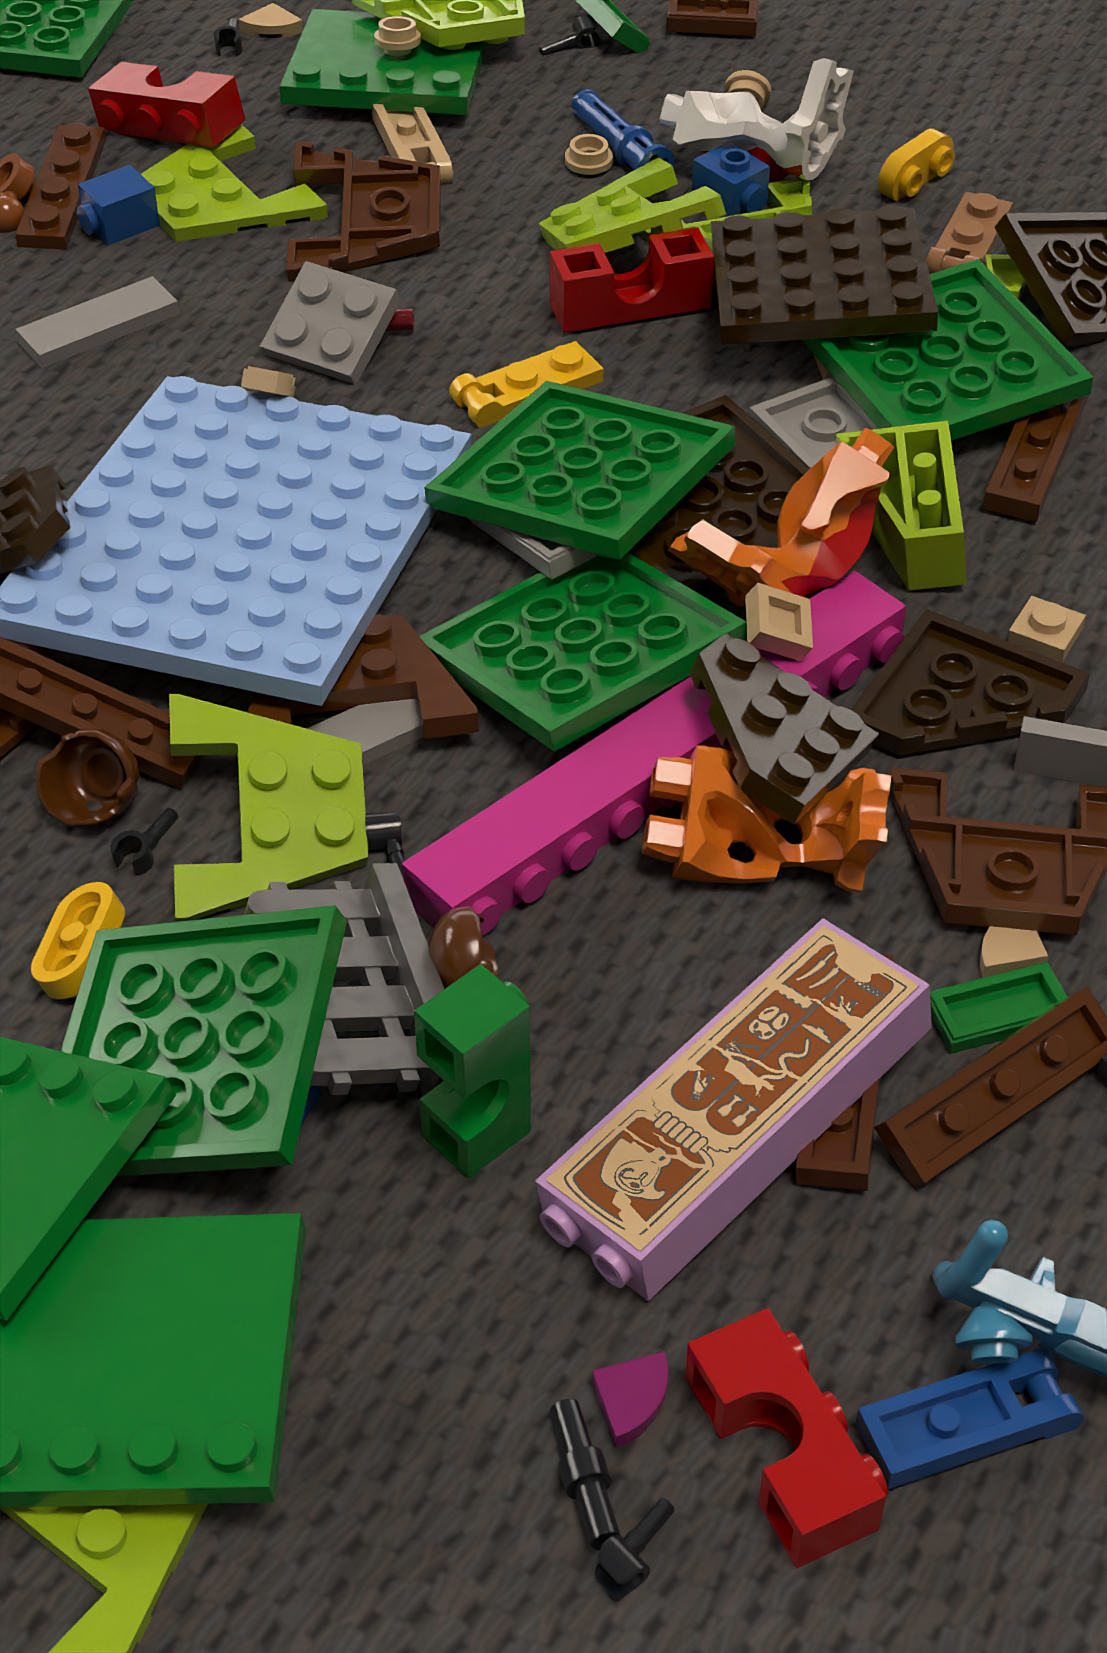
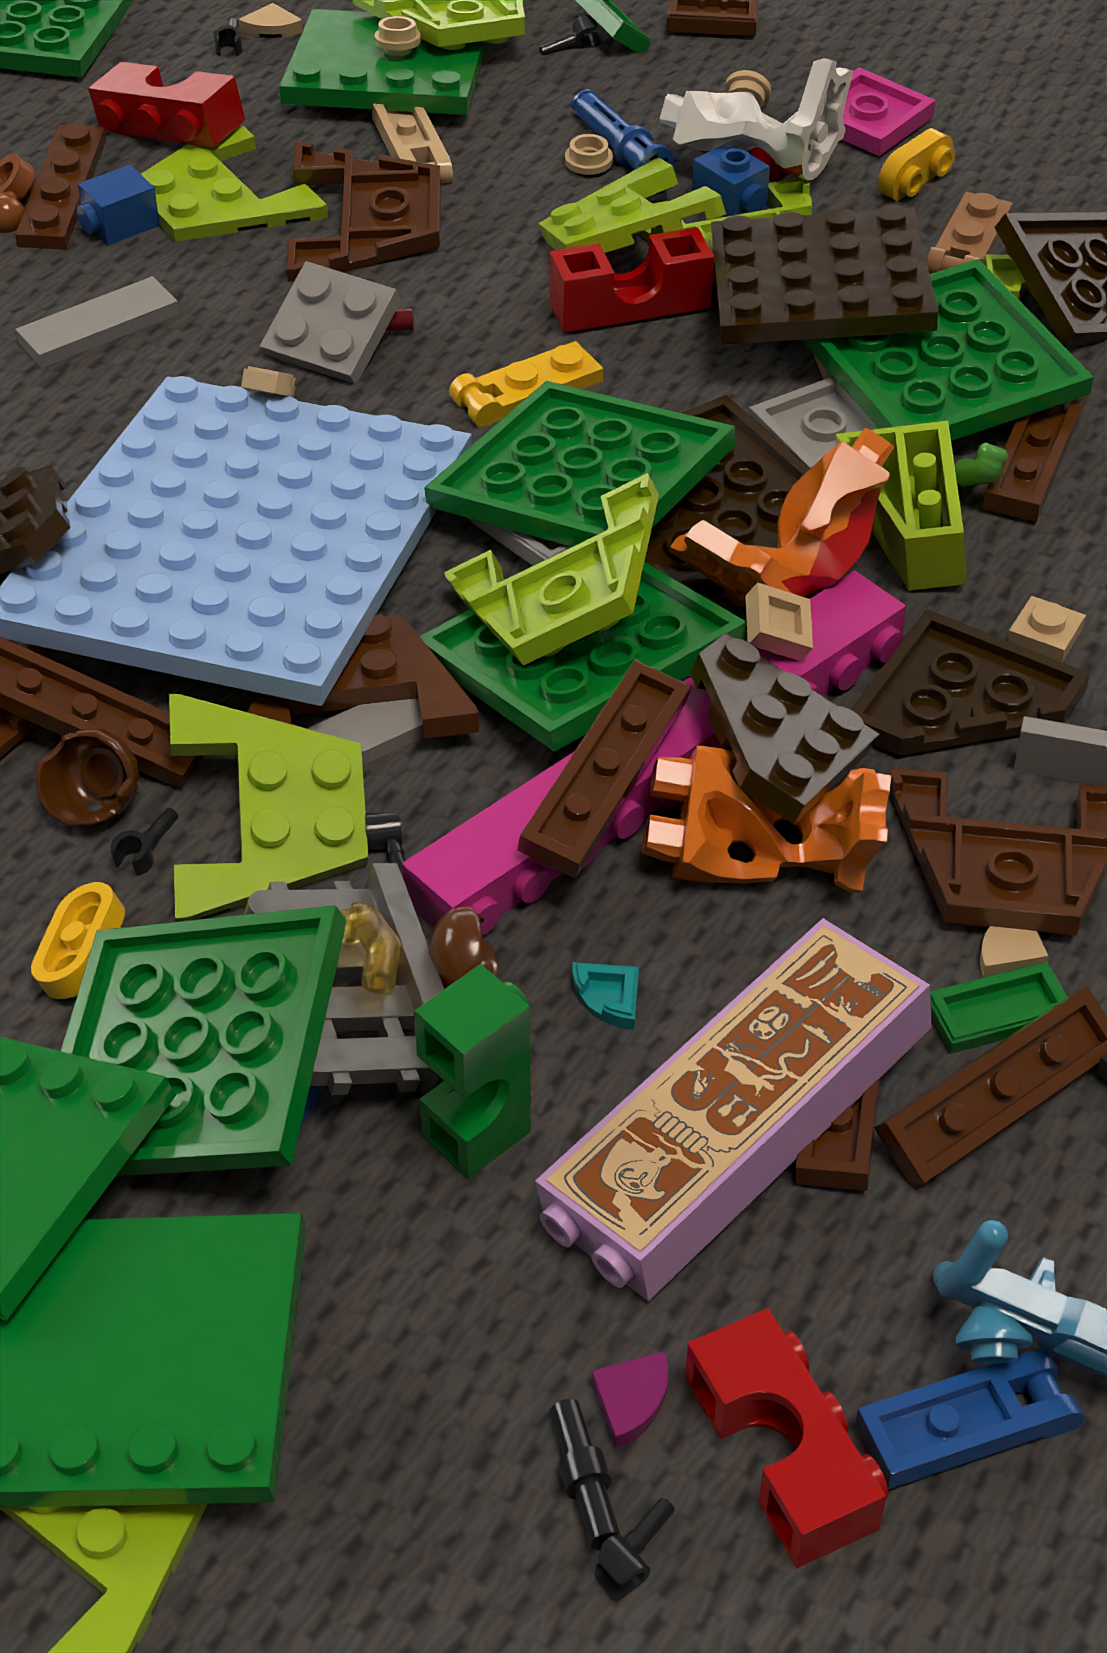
(379, 942): none -> clear yellow arm
(570, 592): none -> lime wing
(603, 769): none -> reddish brown plate
(609, 991): none -> teal tile
(882, 112): none -> dark pink plate
(984, 469): none -> bright green arm

